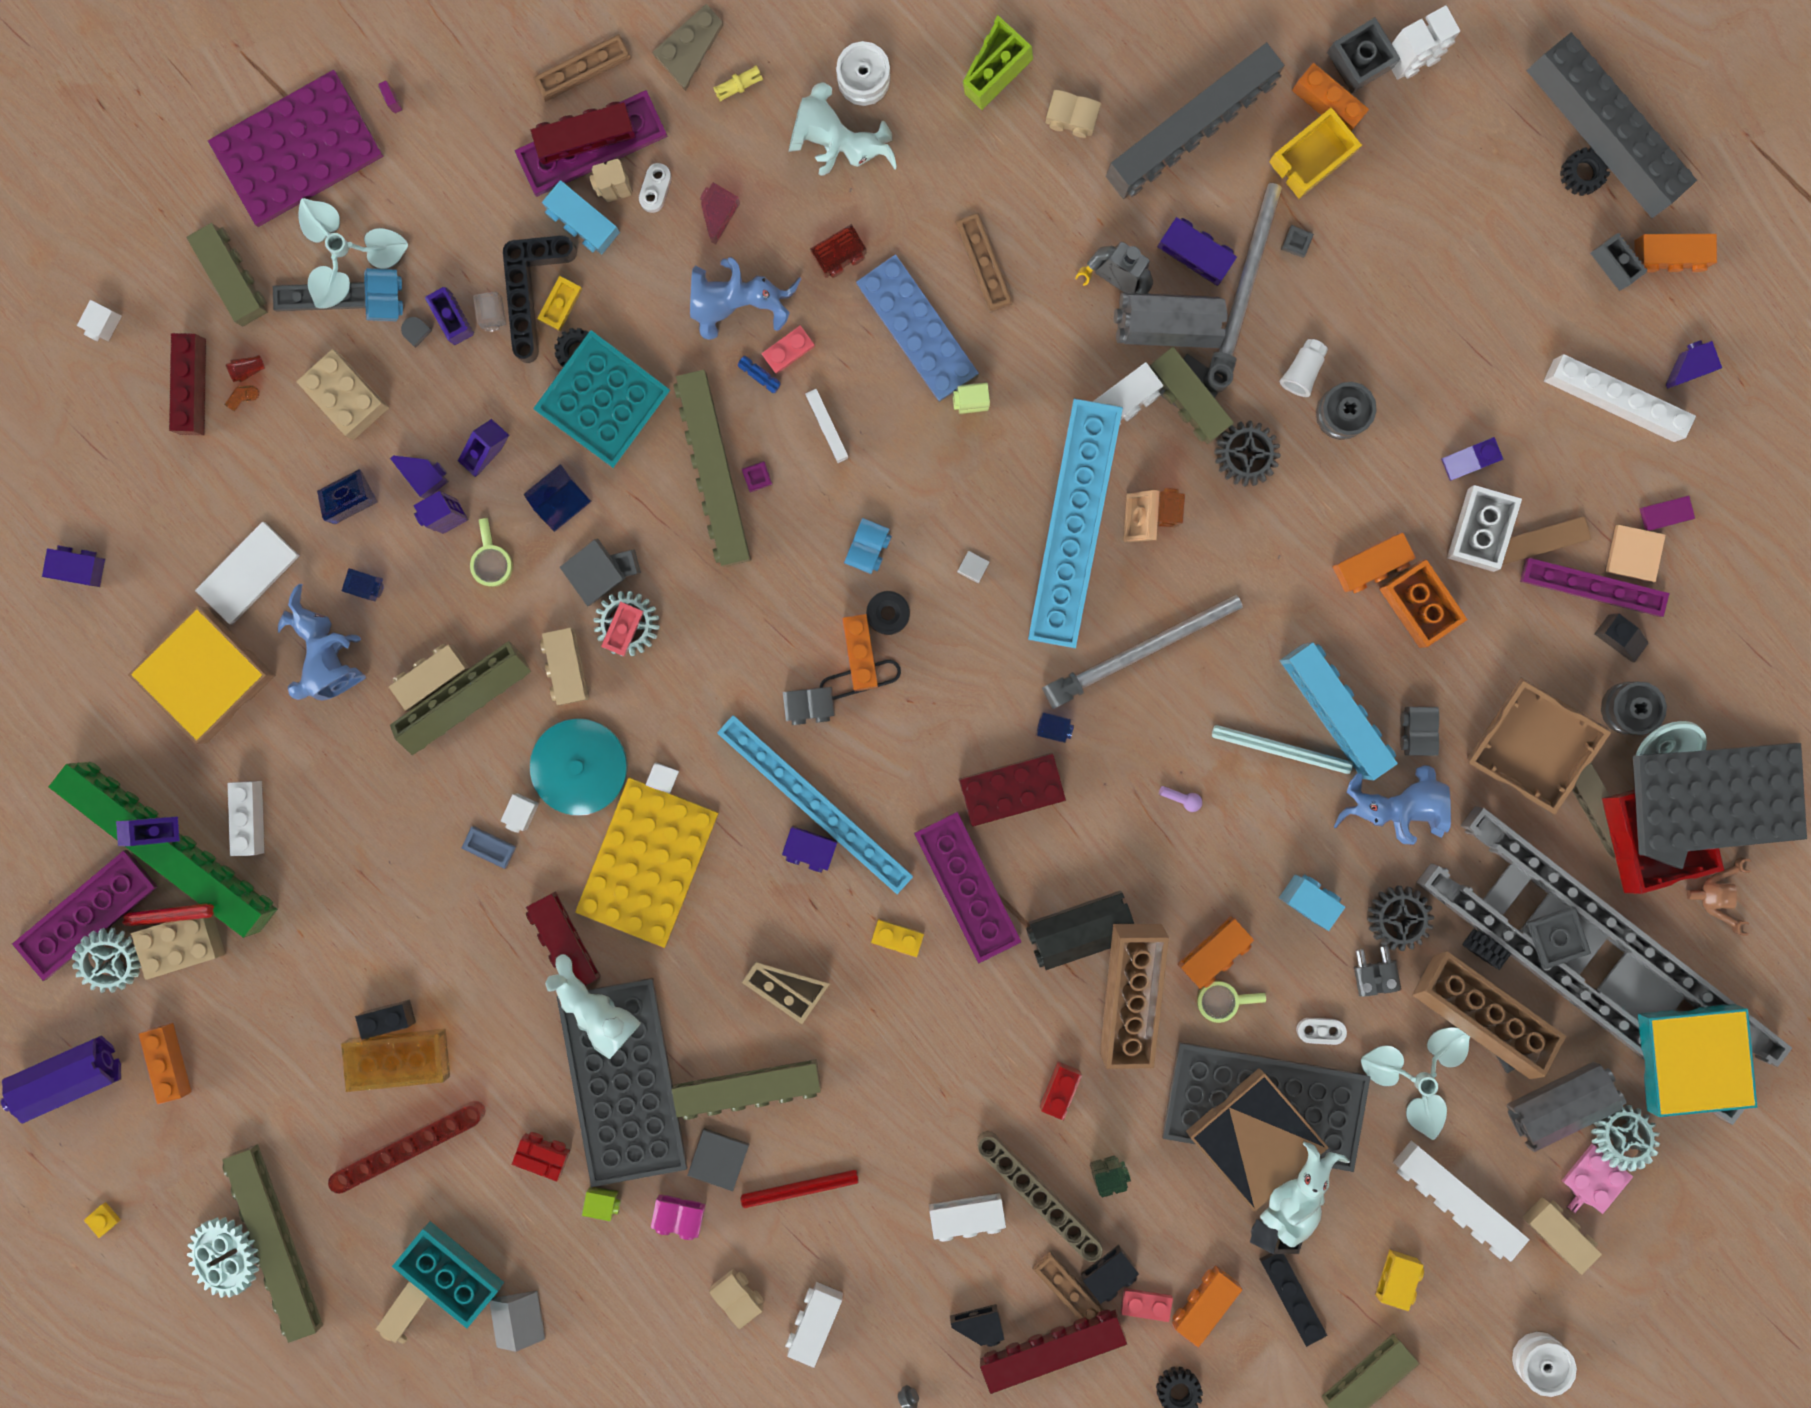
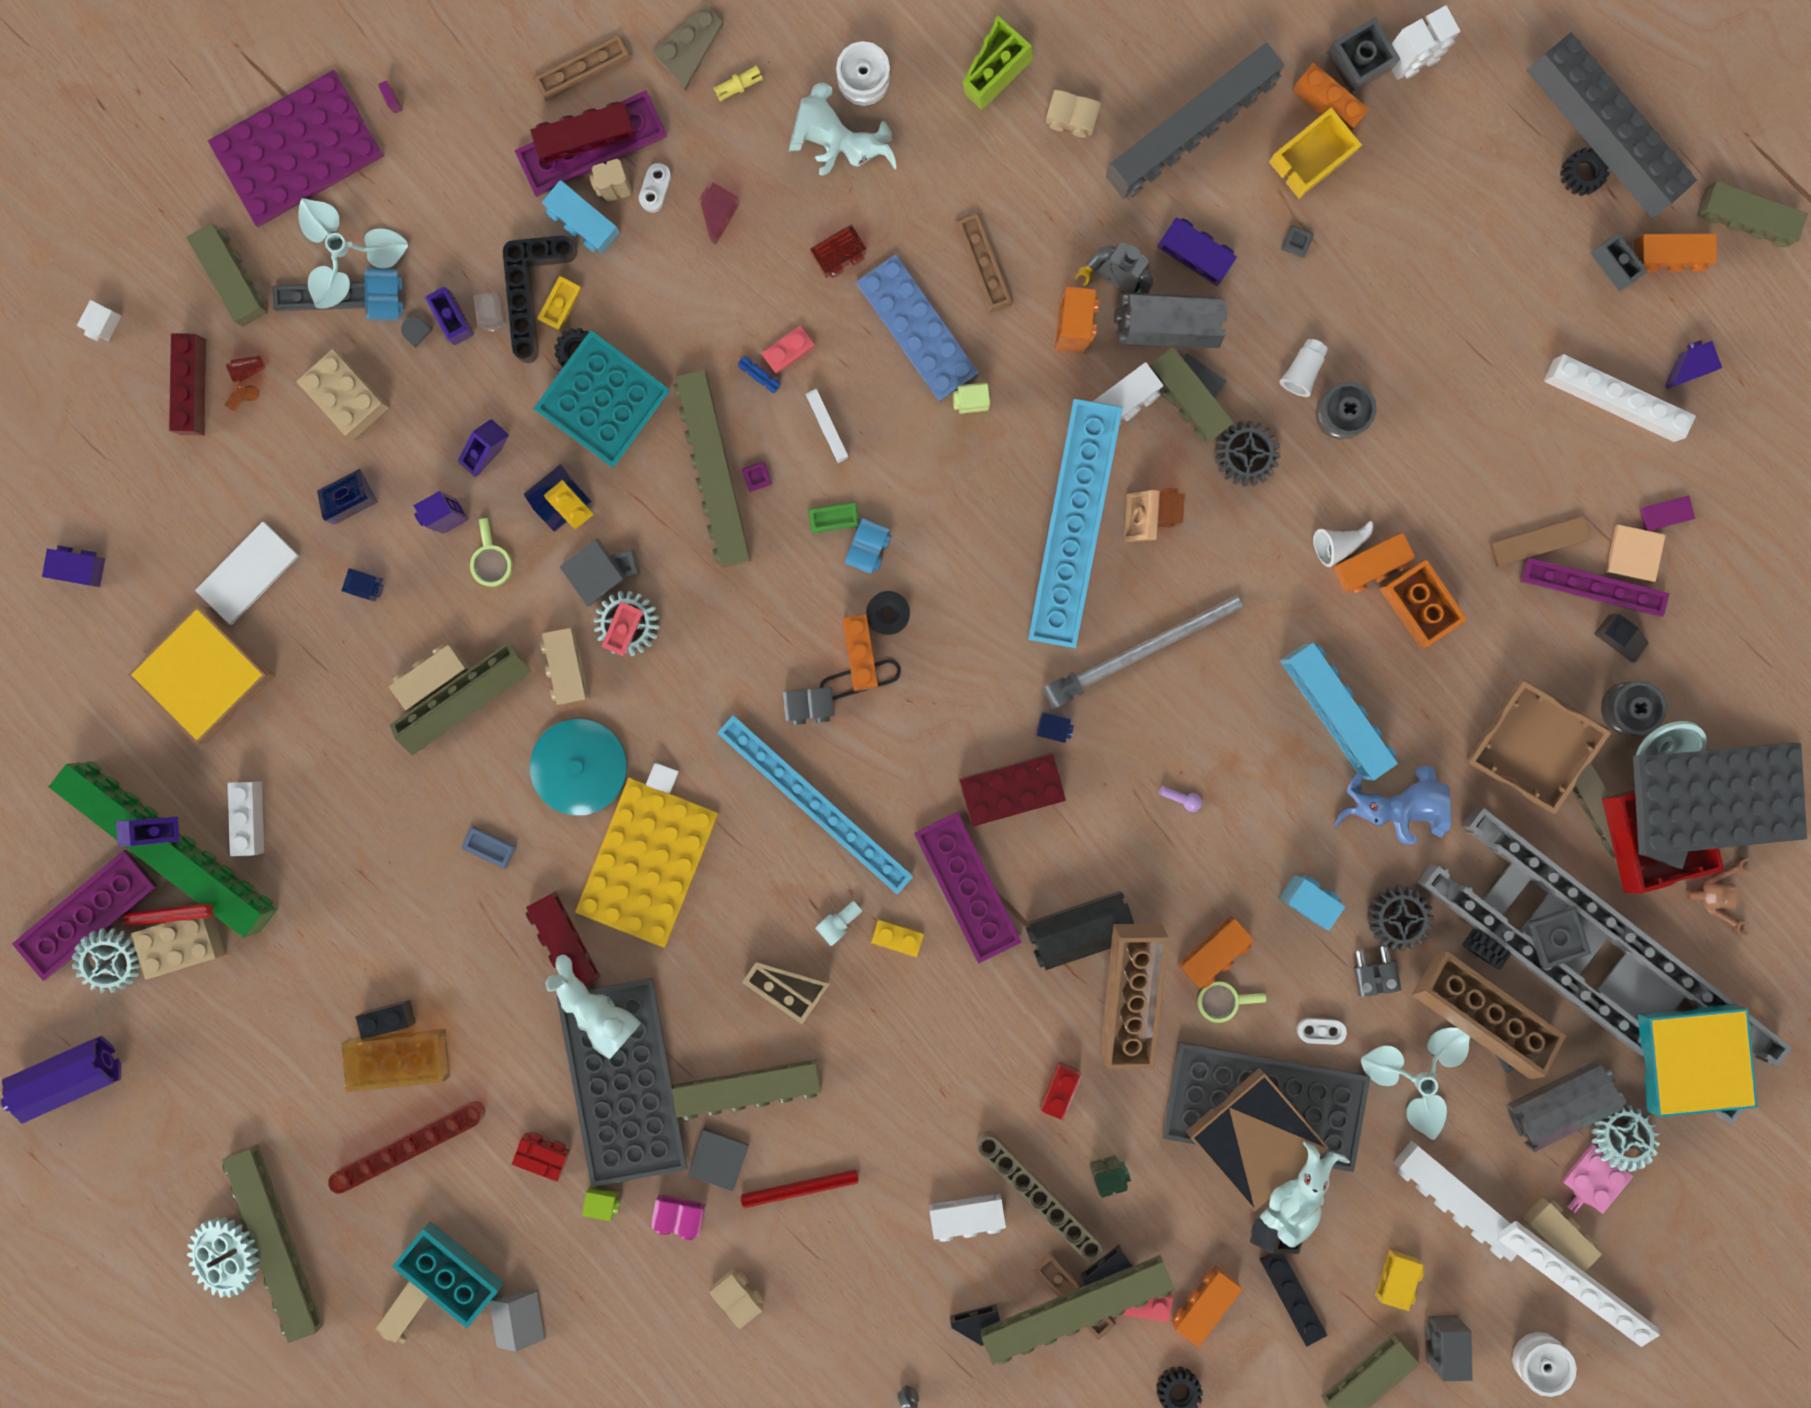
(102, 1220): yellow plate -> none
(165, 1063): orange brick -> none
(322, 670): medium blue animal -> none
(421, 474): dark purple slope -> none
(519, 813): white brick -> none
(568, 504): none -> yellow plate
(717, 300): medium blue animal -> none
(809, 848): dark purple brick -> none
(814, 1324): white brick -> none
(833, 517): none -> bright green tile
(835, 926): none -> light aqua pin
(973, 567): white slope -> none
(1052, 1351): dark red brick -> none
(1076, 318): none -> orange brick
(1076, 1310): none -> olive brick
(1224, 361): flat silver piece -> none
(1282, 749): light aqua axle -> none
(1337, 545): none -> white hat
(1421, 731): dark grey brick -> none
(1449, 1348): none -> dark grey brick
(1472, 458): slope -> none
(1484, 528): white brick -> none
(1578, 1283): none -> white plate
(1752, 214): none -> olive brick

